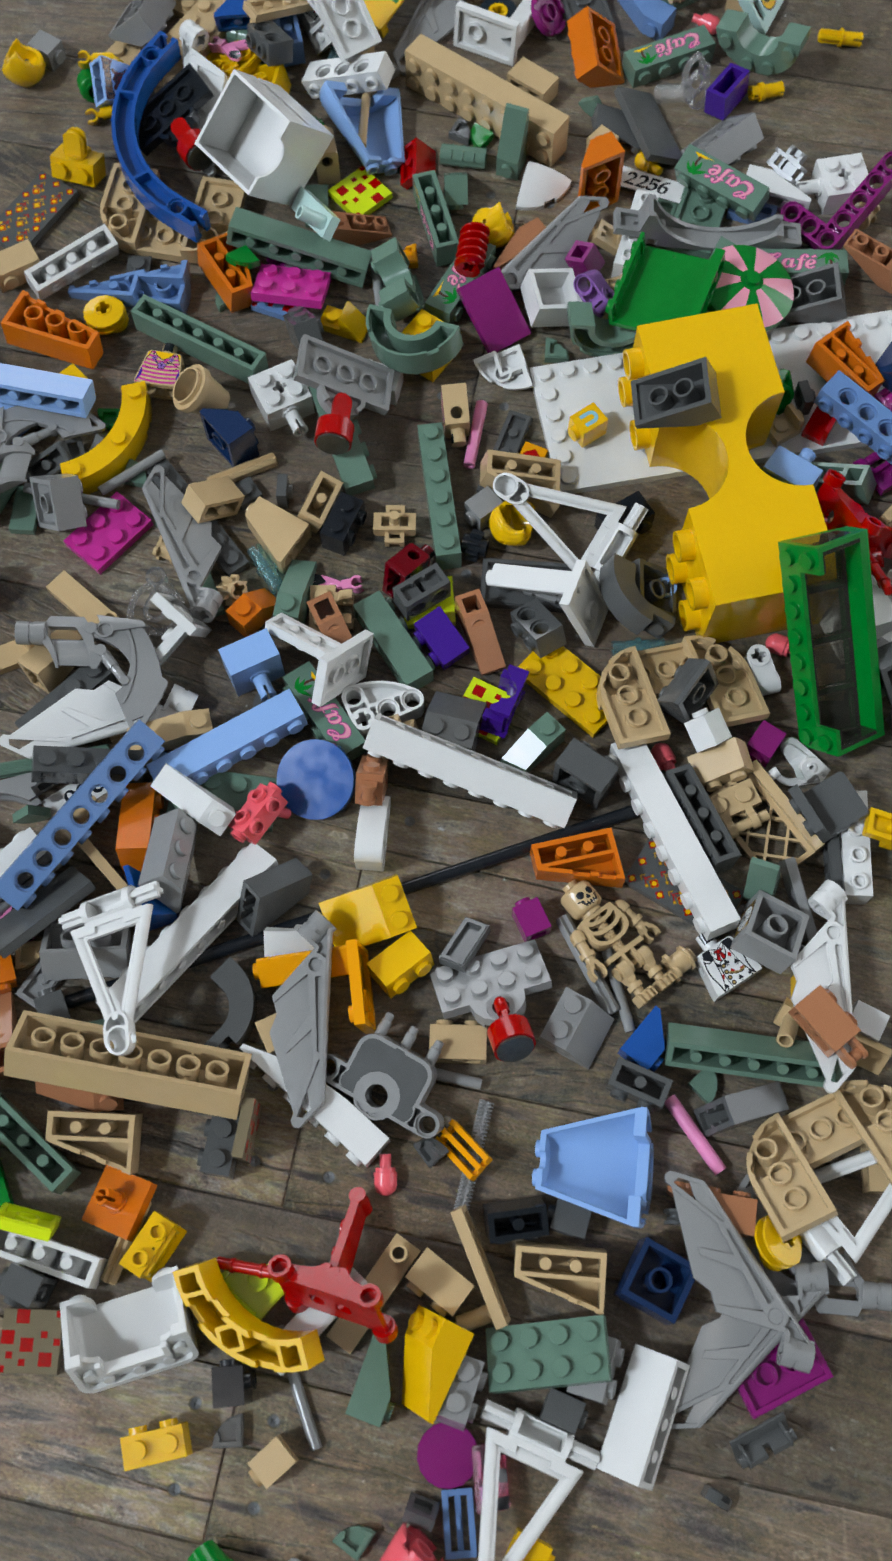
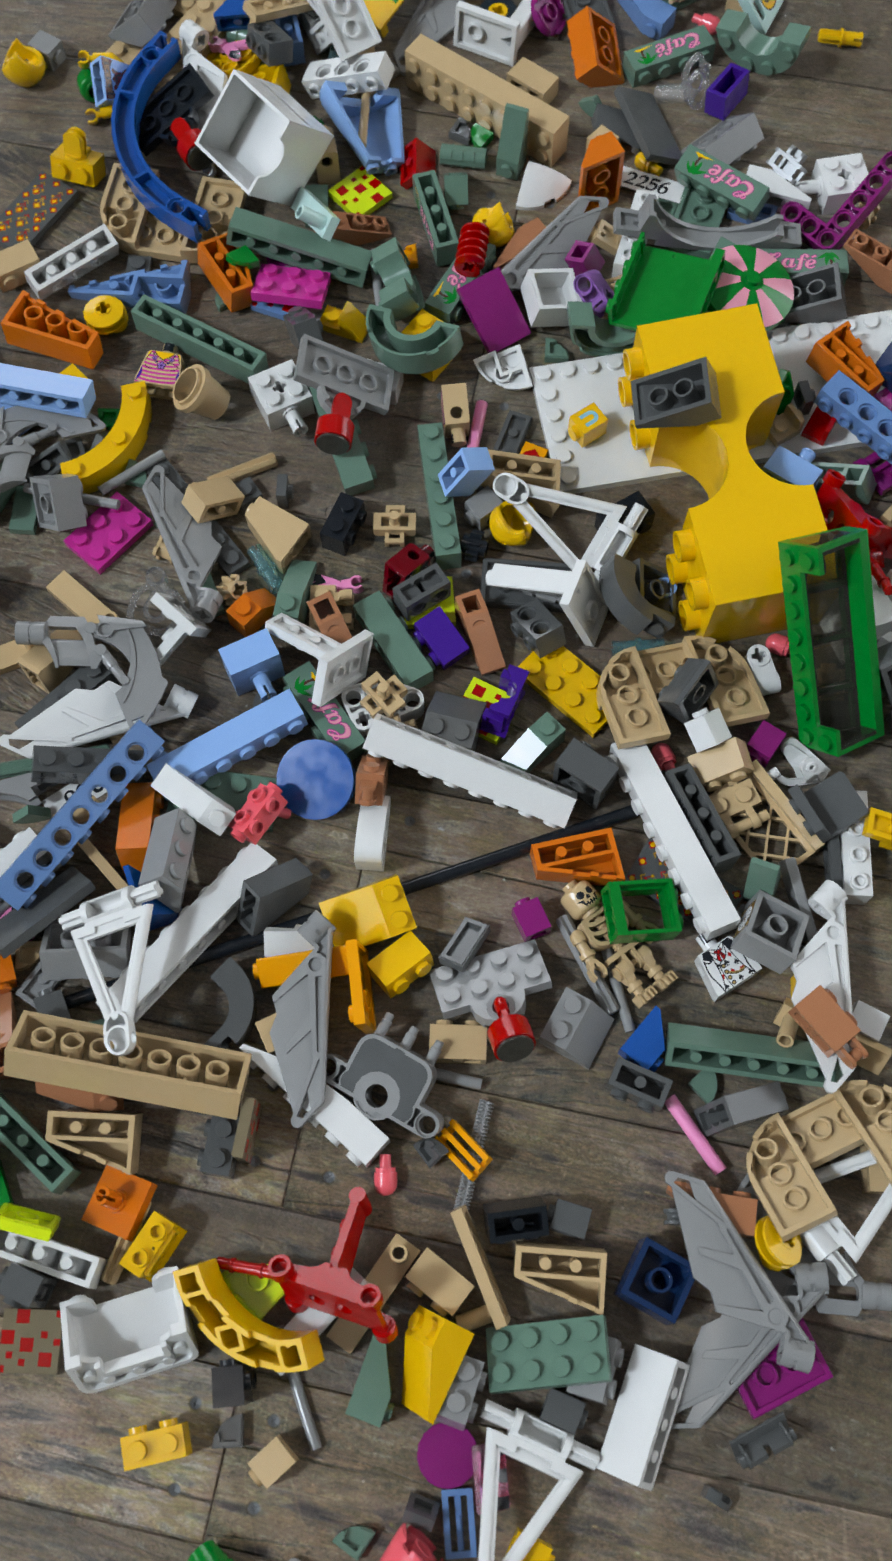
(180, 728): tan slope -> none
(230, 434): dark blue slope -> none
(319, 500): tan brick -> none
(381, 693): none -> tan piece
(466, 471): none -> light blue brick
(600, 1165): light blue cone -> none
(615, 913): none -> green window
(679, 961): tan brick -> none
(762, 91): yellow pin -> none

